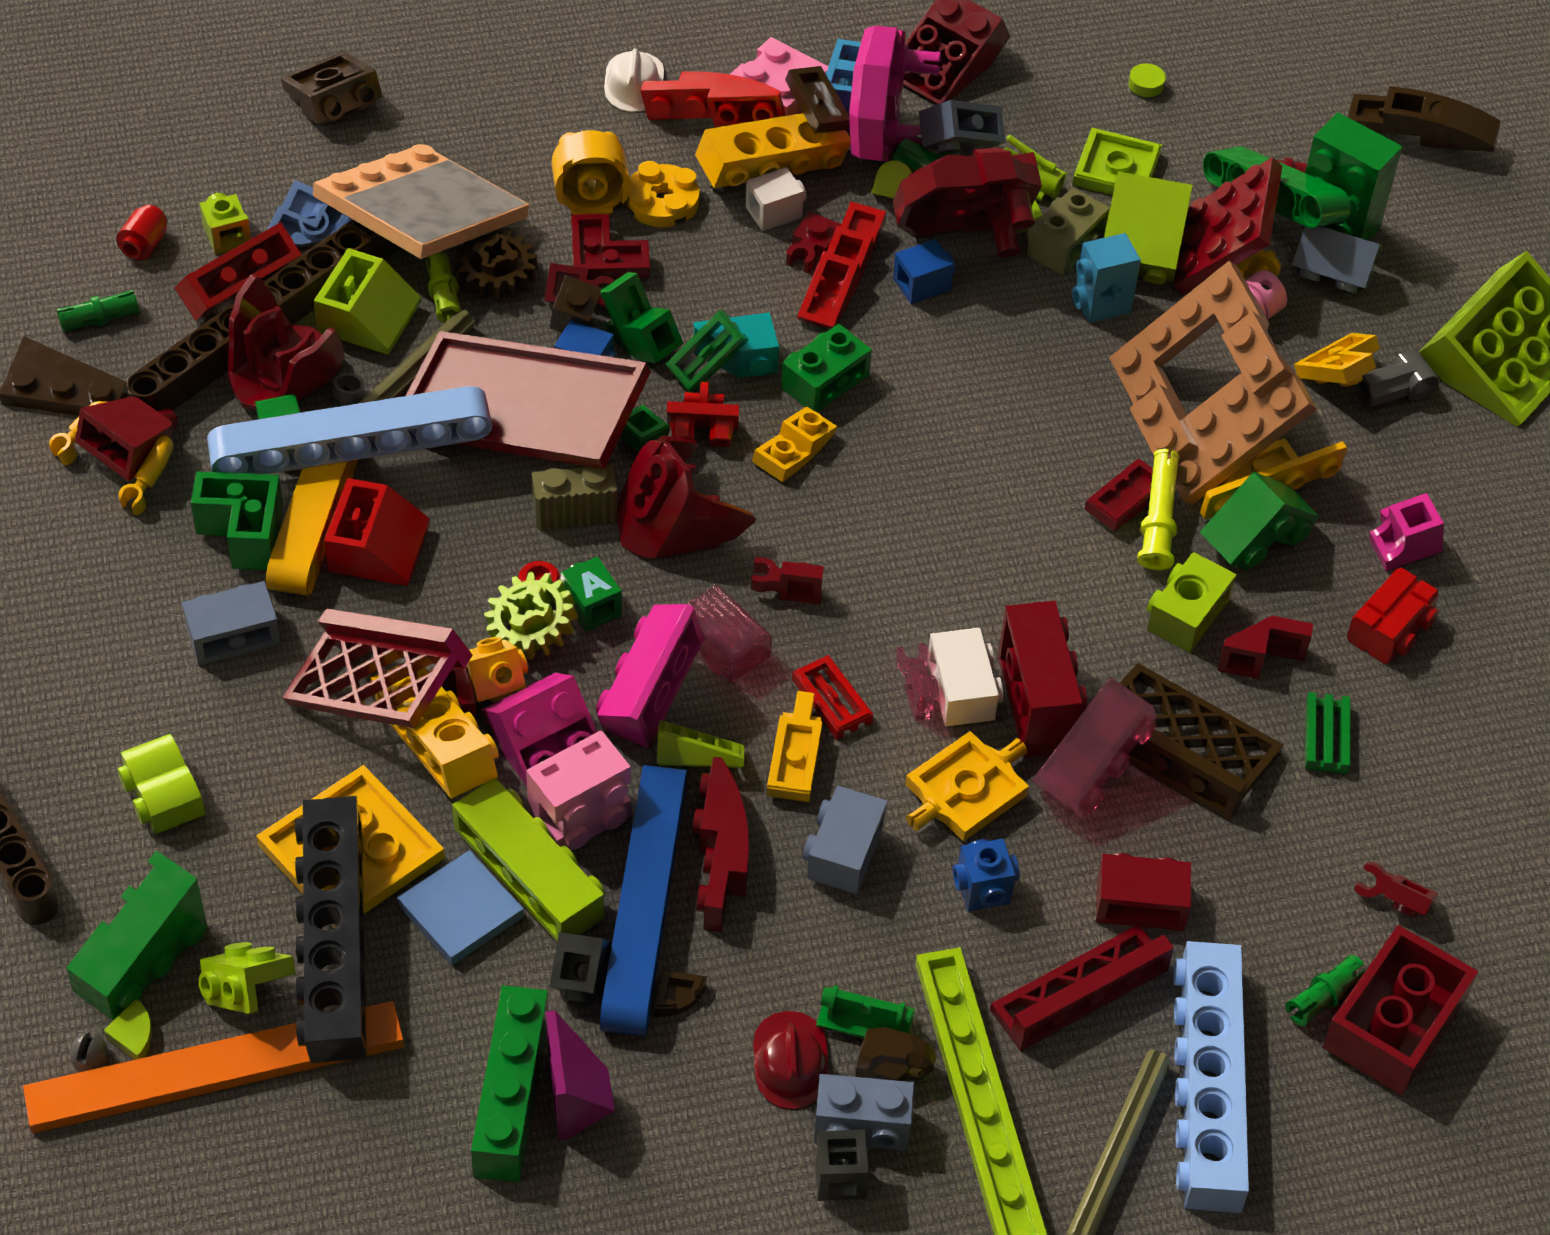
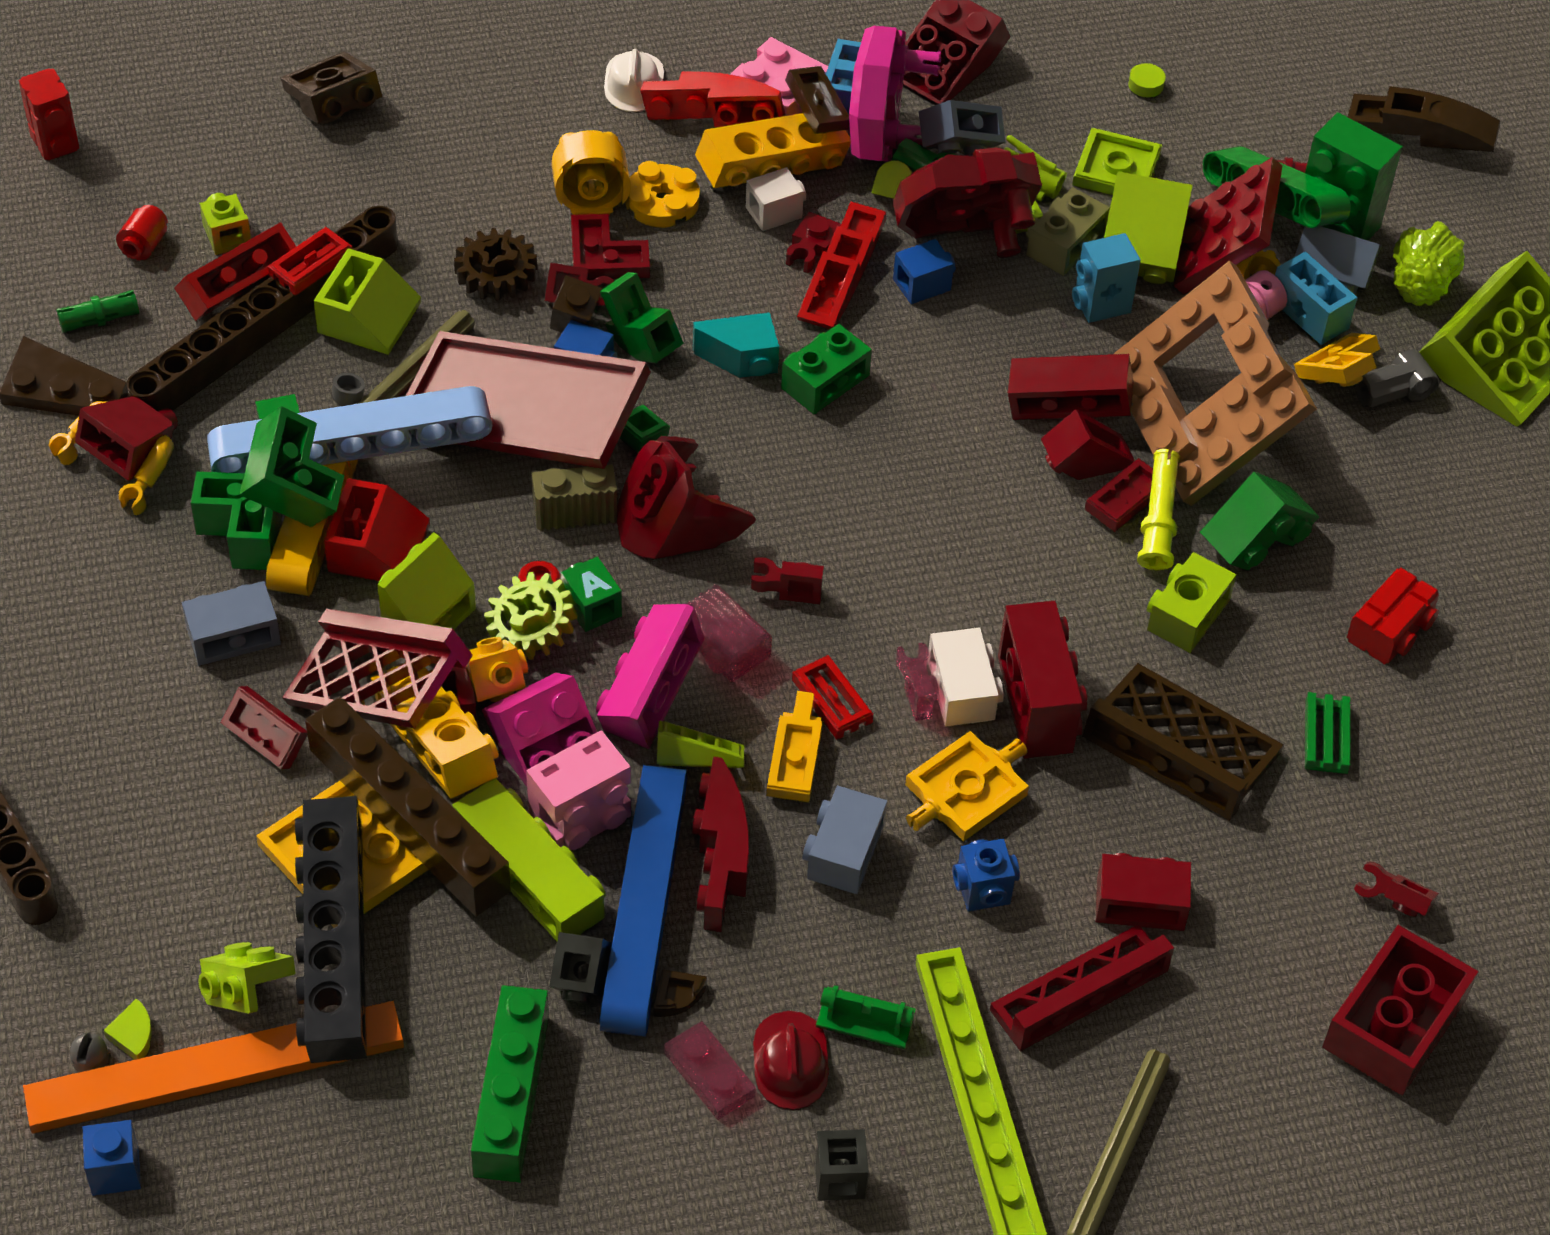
(49, 114): none -> red brick
(111, 1157): none -> blue brick
(141, 940): green wedge -> none
(161, 783): lime brick -> none
(264, 727): none -> dark red plate
(271, 354): dark red piece -> none
(282, 473): none -> green brick
(307, 217): medium blue brick -> none
(314, 264): none -> red tile
(408, 806): none -> dark brown brick
(420, 200): plate -> none
(428, 587): none -> lime slope
(442, 286): lime pin -> none
(460, 907): medium blue tile -> none
(577, 1079): magenta slope -> none
(705, 412): red hips -> none
(709, 1070): none -> clear pink plate
(717, 361): green tile -> none
(796, 445): yellow slope -> none
(866, 1104): sand blue brick -> none
(894, 1056): dark brown rock -> none
(1069, 383): none -> dark red brick
(1085, 448): none -> dark red slope
(1096, 749): clear pink brick -> none
(1209, 1183): light blue brick -> none
(1275, 635): dark red slope -> none
(1280, 464): yellow bracket -> none
(1316, 298): none -> dark azure brick
(1325, 990): green pin -> none
(1408, 532): dark pink brick -> none
(1427, 263): none -> lime hair

